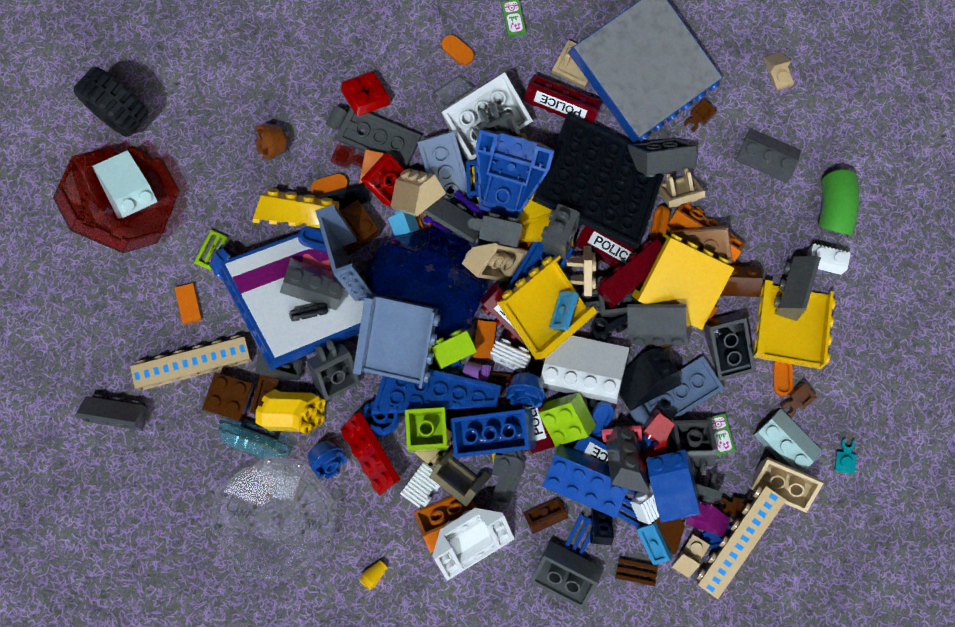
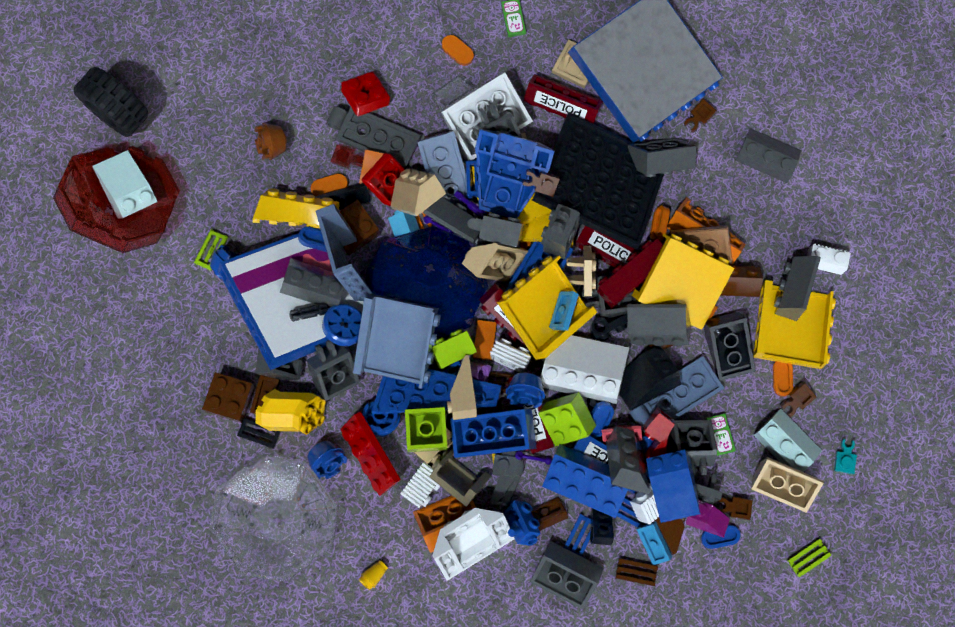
(112, 412): dark grey slope -> none
(188, 304): orange tile -> none
(190, 363): tan brick -> none
(252, 442): clear light blue brick -> none
(337, 333): none -> blue wheel
(462, 394): none -> tan slope
(518, 455): none -> dark purple hinge
(522, 523): none -> blue brick
(544, 182): none -> reddish brown plate
(681, 189): tan plate -> none
(691, 555): tan slope -> none
(740, 541): tan brick -> none
(778, 69): tan slope -> none
(822, 549): none -> lime tile
(840, 201): bright green brick -> none

